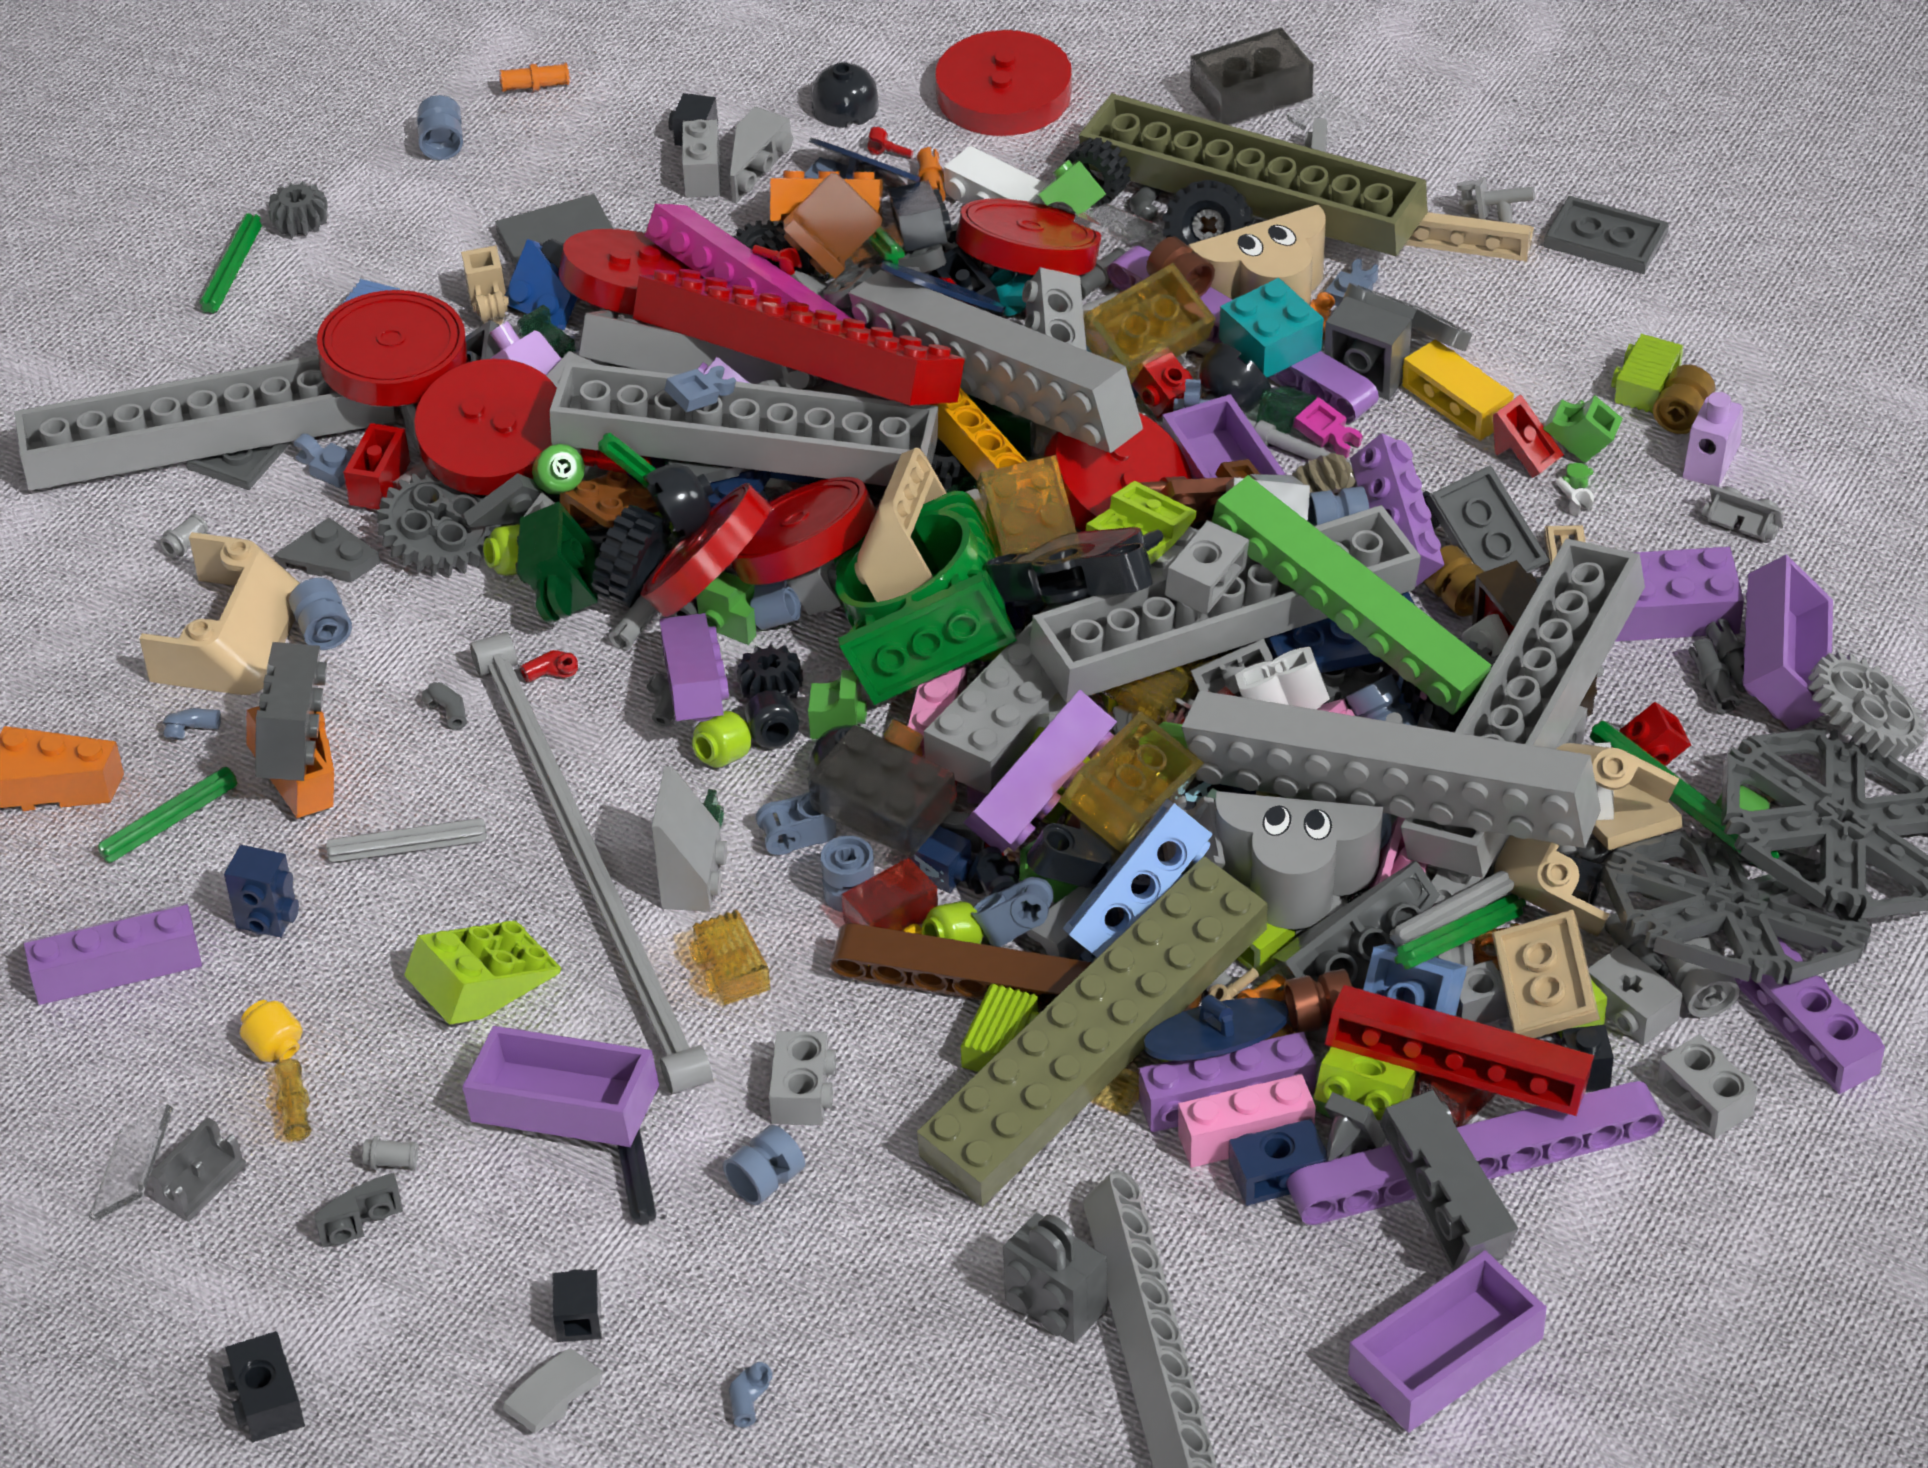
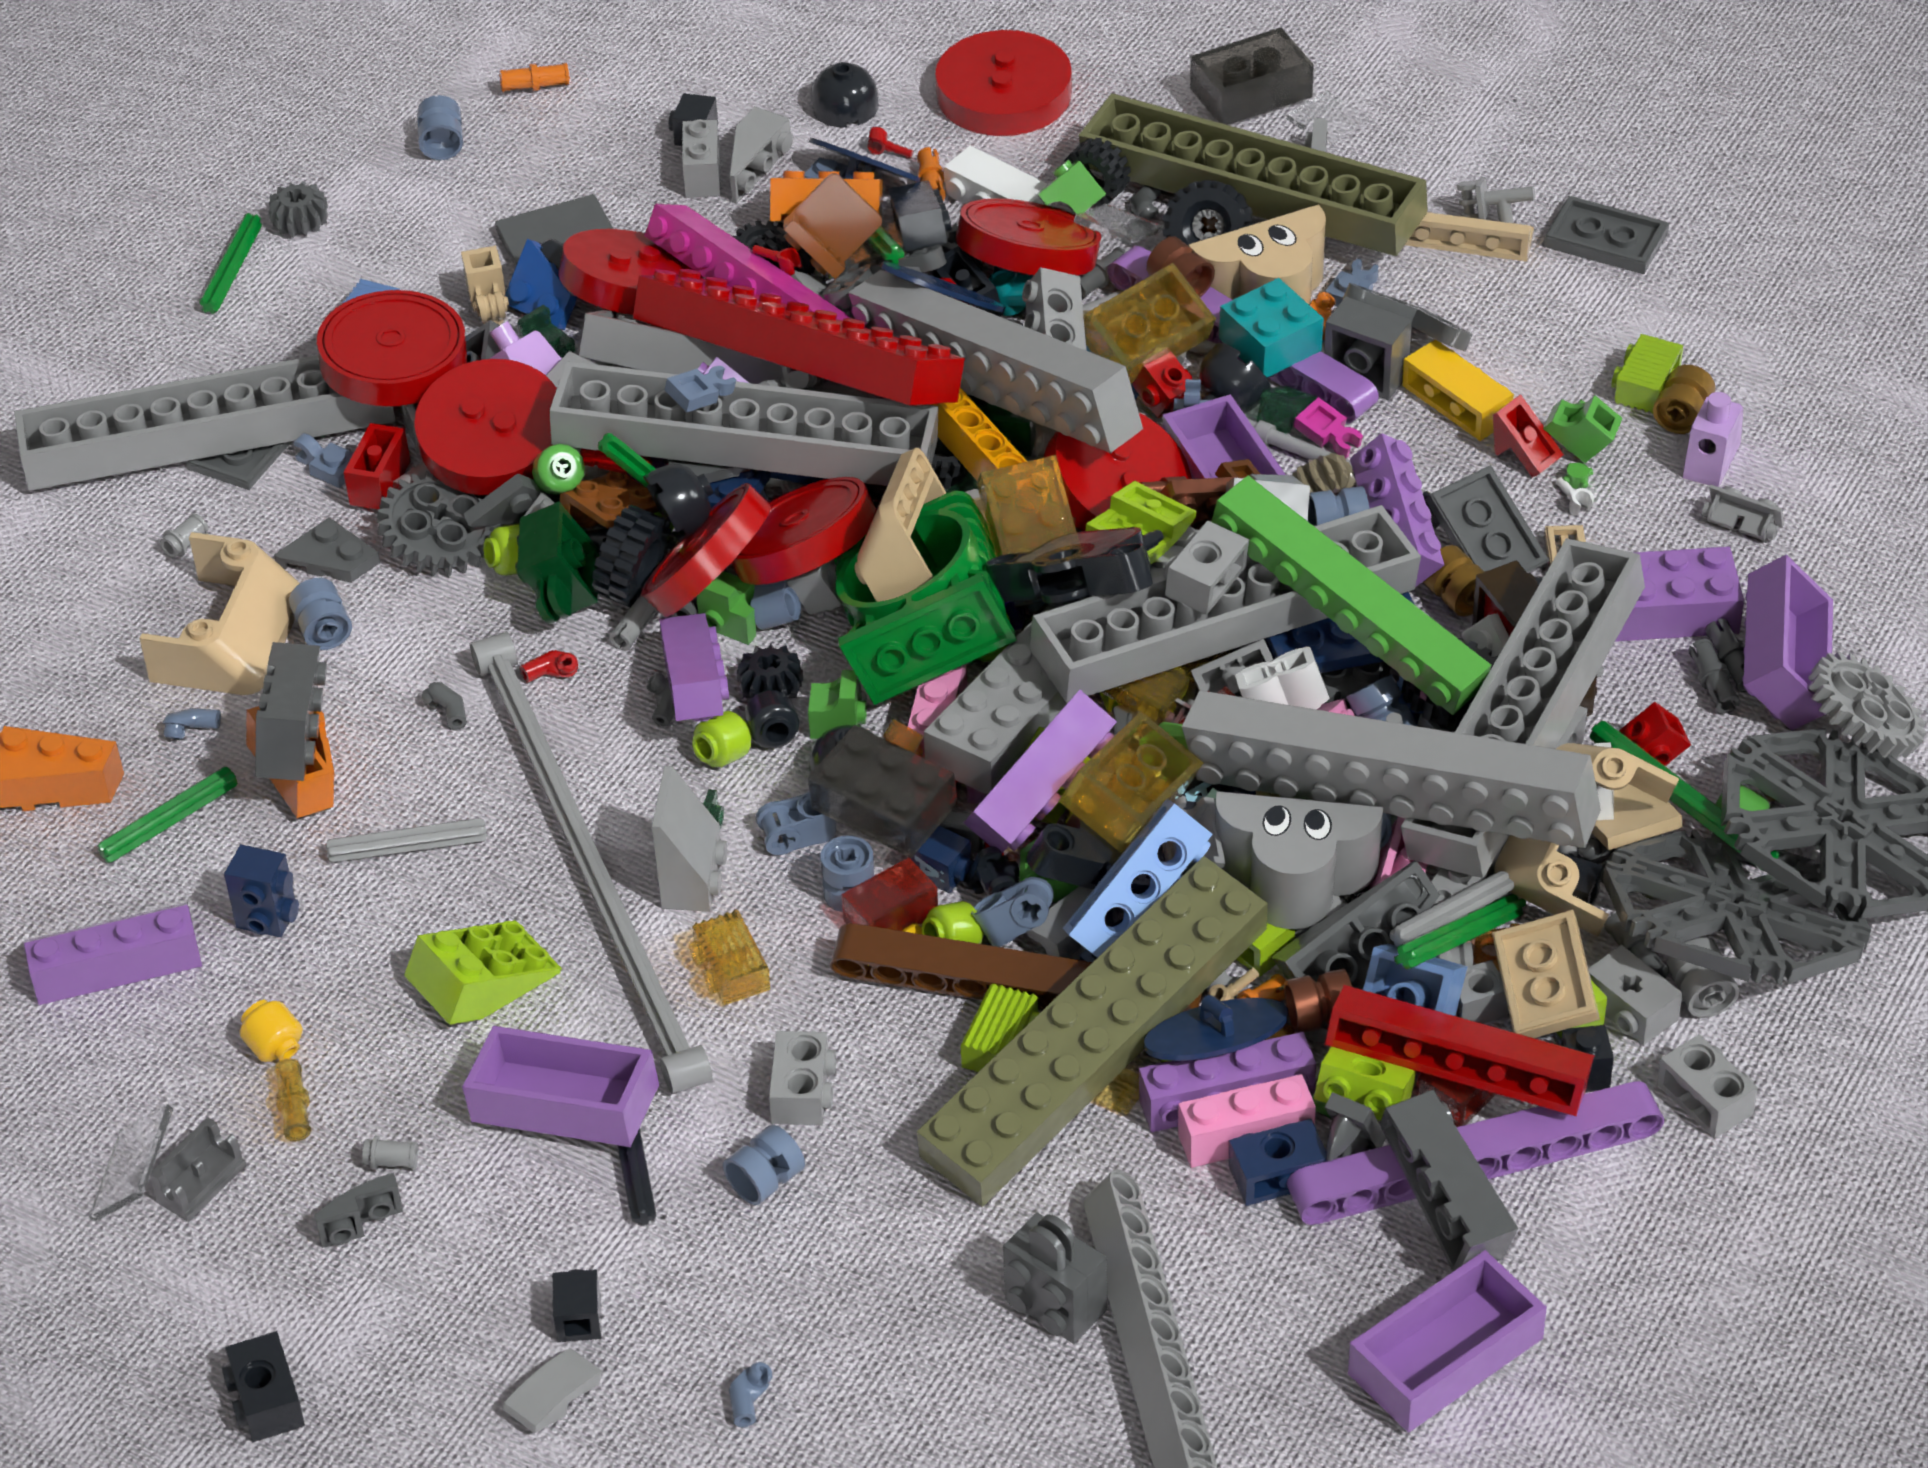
(1818, 1026): medium lavender brick -> none

